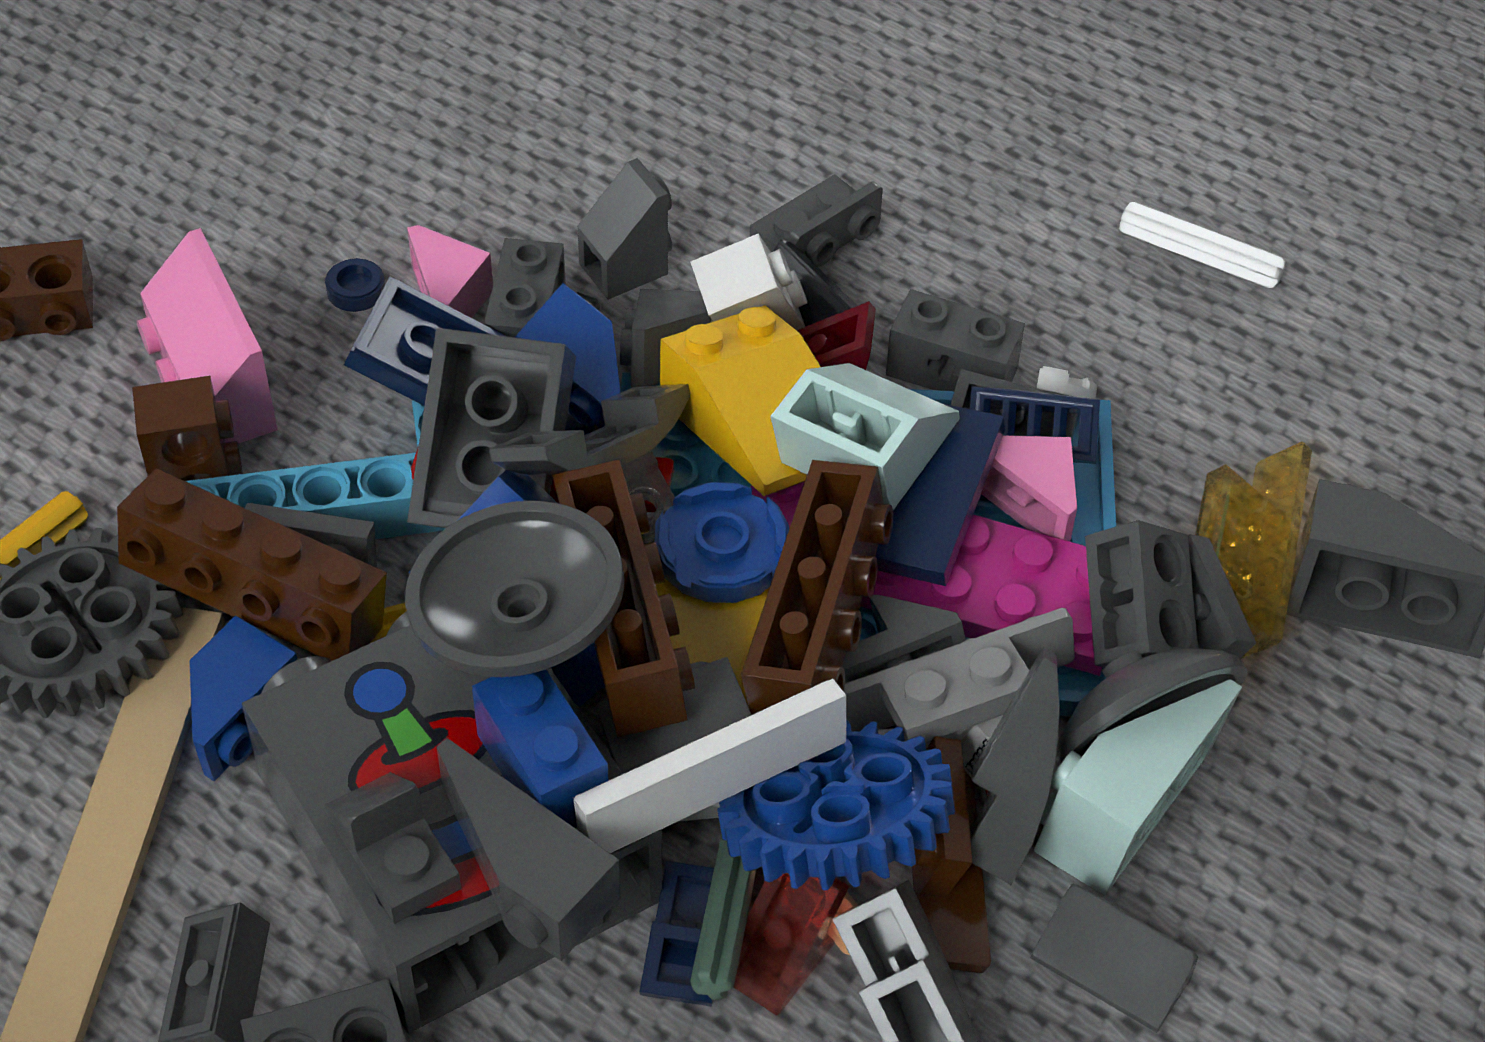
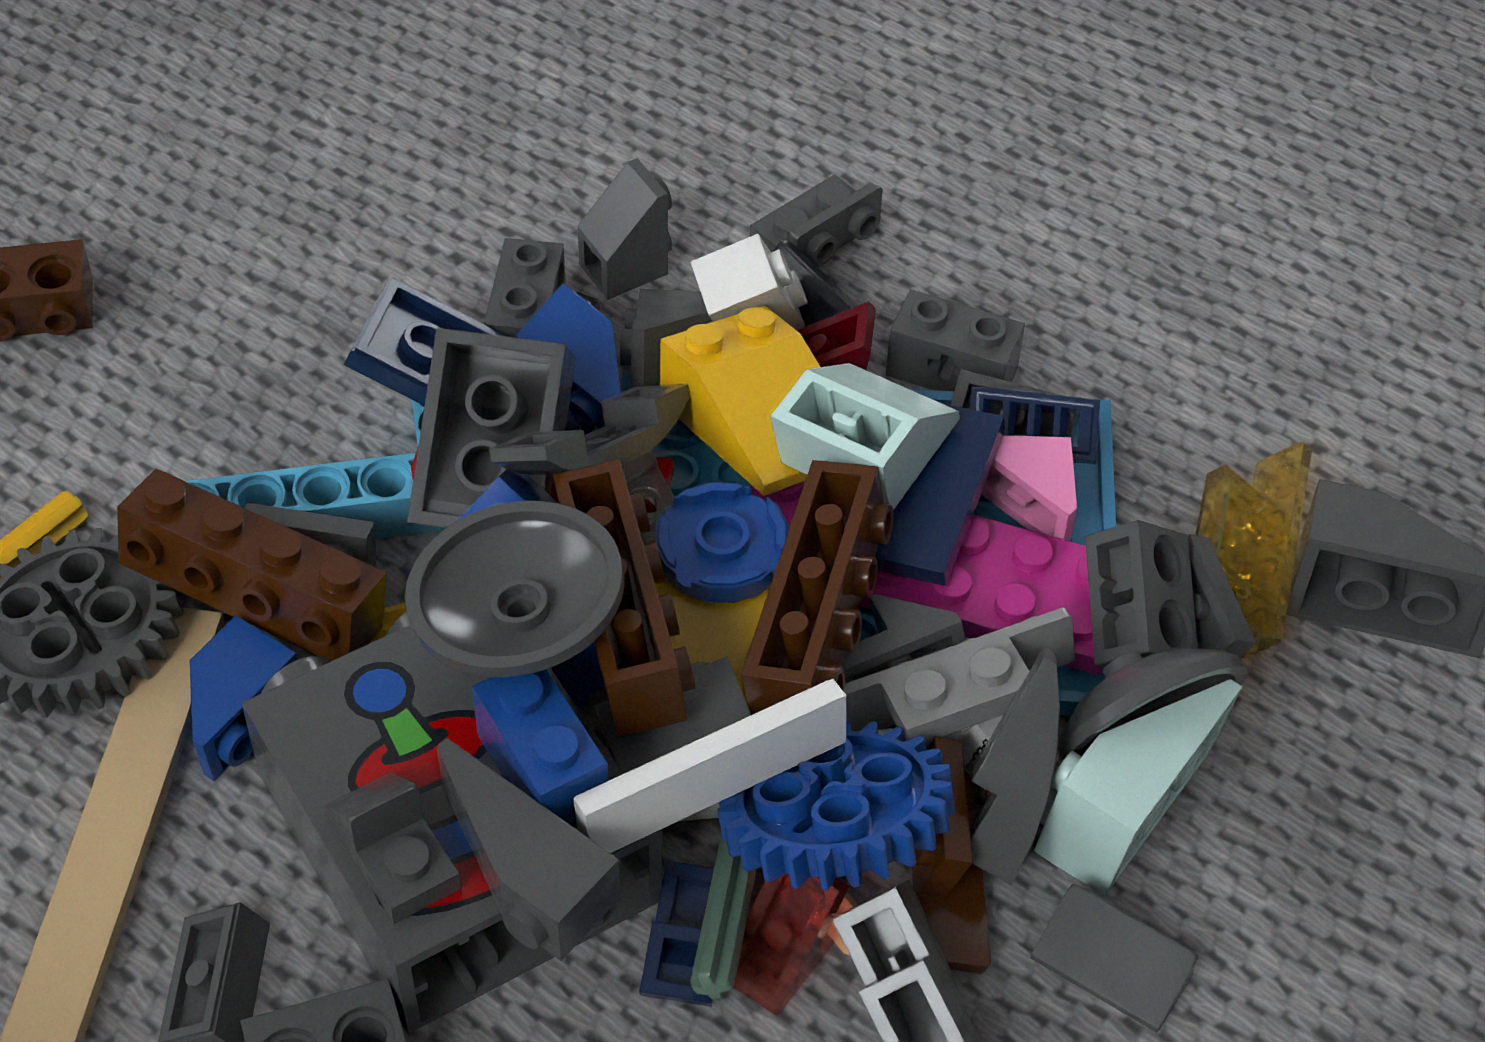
(185, 430): reddish brown brick -> none
(205, 333): bright pink slope -> none
(354, 284): dark blue tile -> none
(450, 270): bright pink slope -> none
(1058, 382): white tile -> none
(1202, 245): white axle -> none

